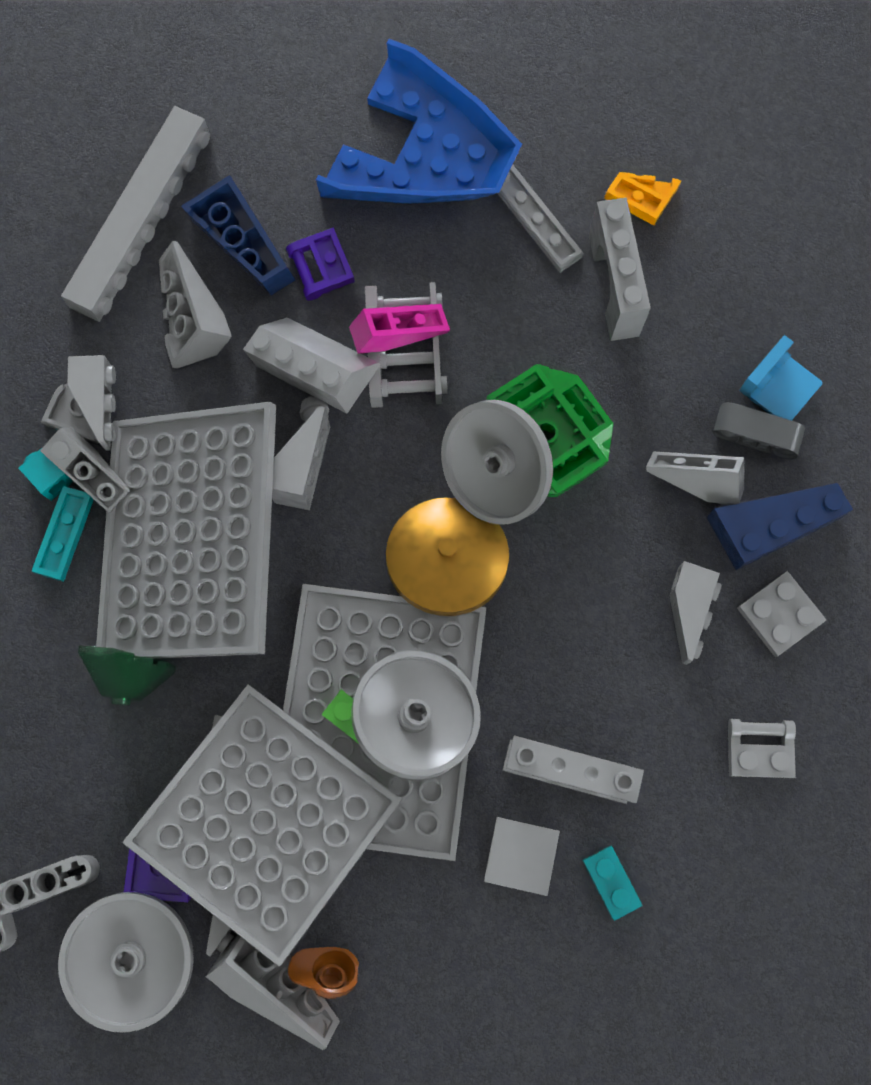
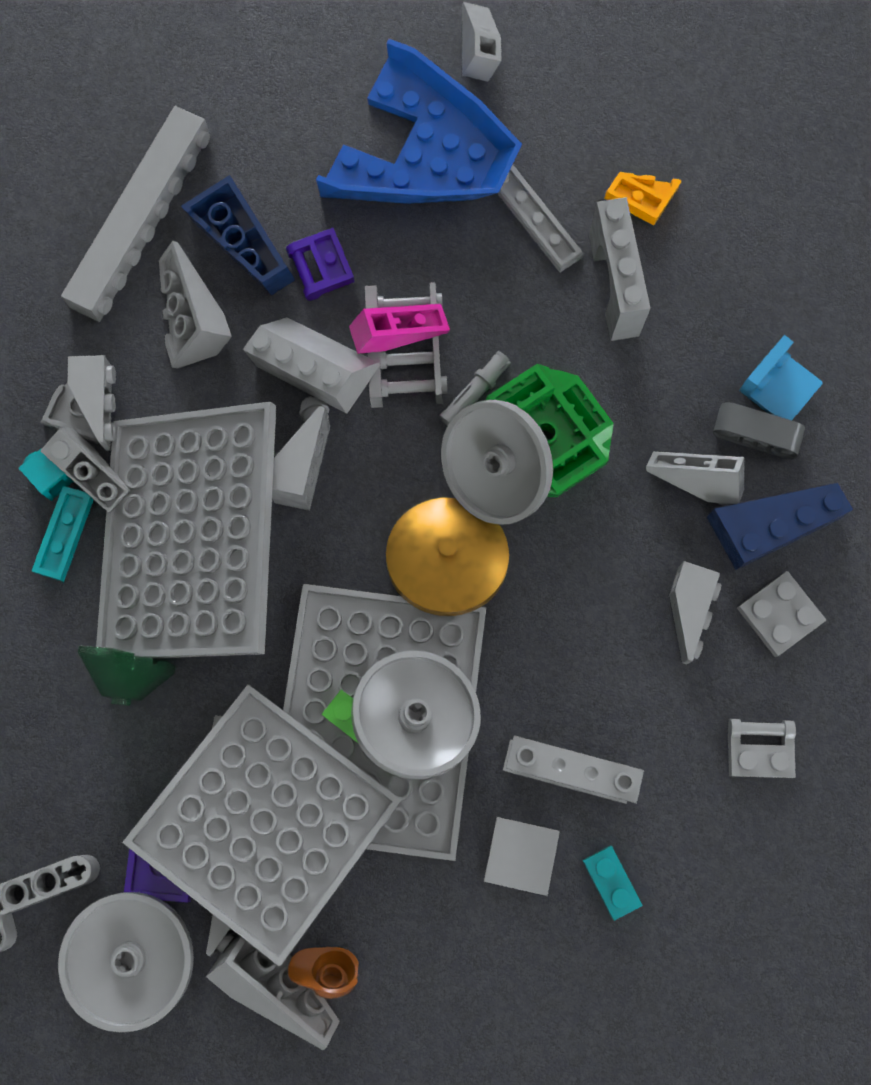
(479, 42): none -> light grey slope
(483, 381): none -> light grey pin

